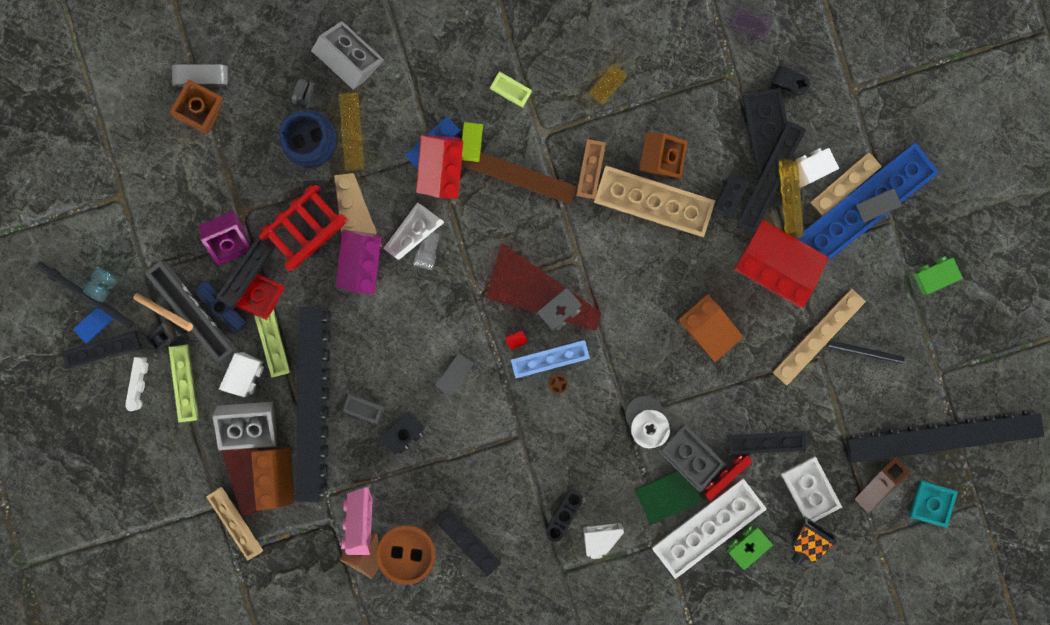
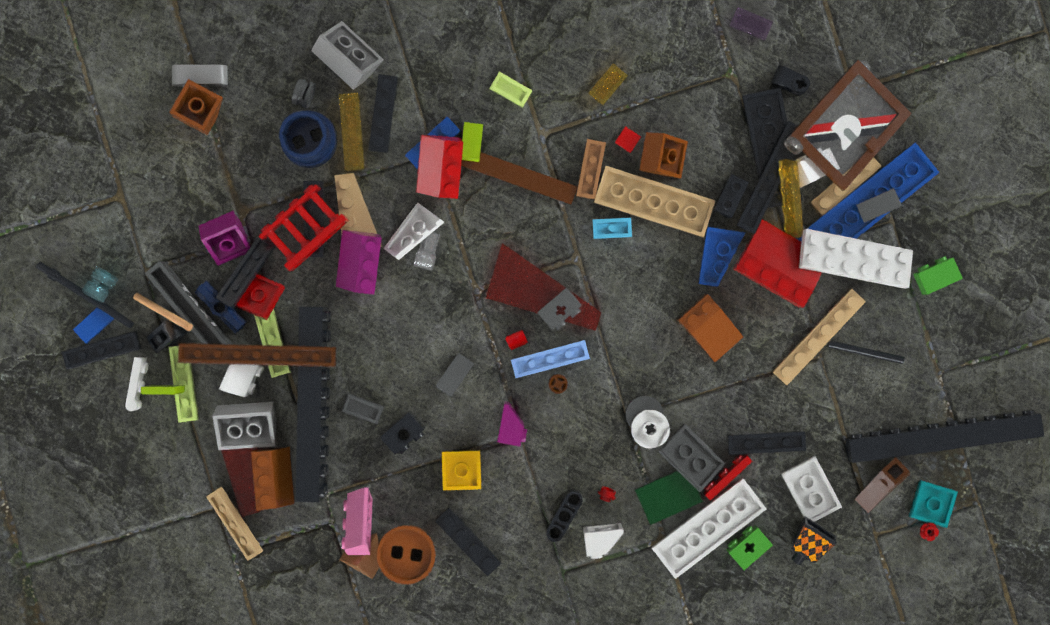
(163, 389): none -> lime tile
(257, 354): none -> reddish brown tile
(383, 113): none -> black plate
(461, 470): none -> yellow plate
(511, 427): none -> magenta slope
(607, 494): none -> red plate
(612, 228): none -> medium azure plate
(627, 139): none -> red tile
(717, 253): none -> blue wing
(848, 125): none -> door
(855, 258): none -> white plate
(924, 531): none -> red plate

